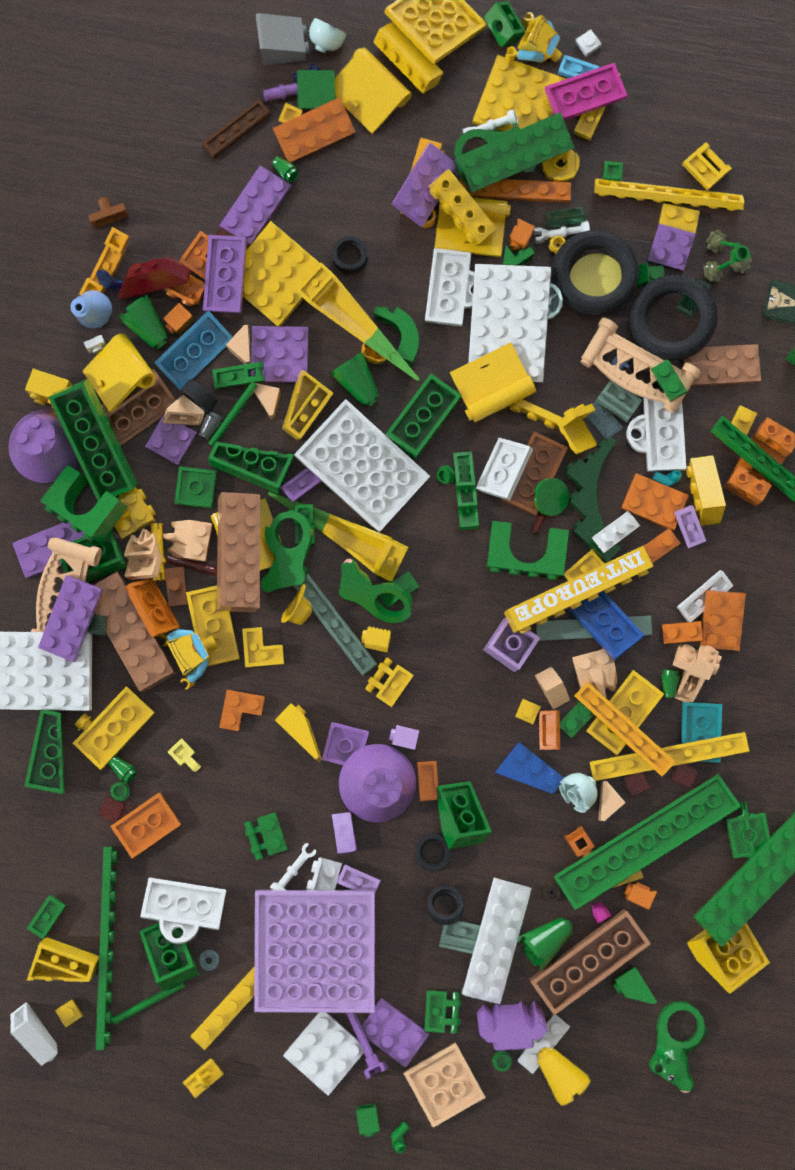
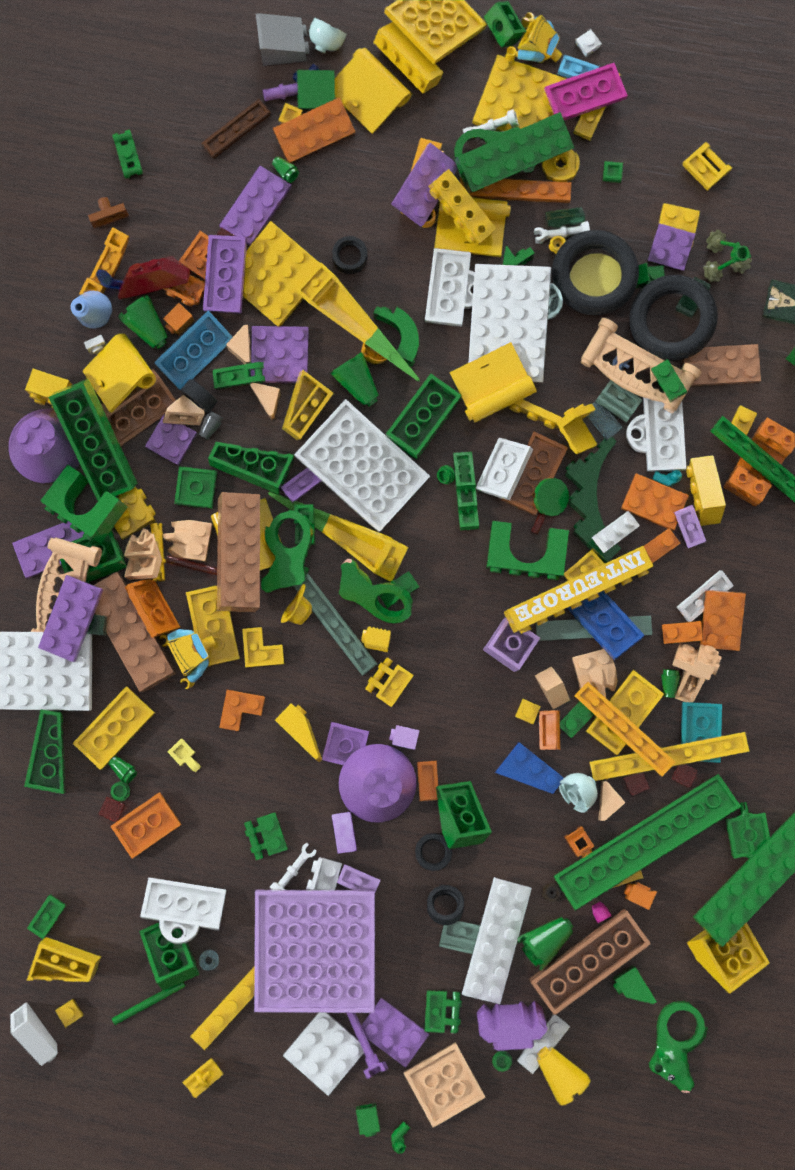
(83, 722): yellow plate -> none
(106, 956): green plate -> none
(127, 154): none -> green plate
(176, 586): dark orange tile -> none
(233, 413): green bar -> none
(521, 235): orange window -> none
(671, 194): yellow plate -> none

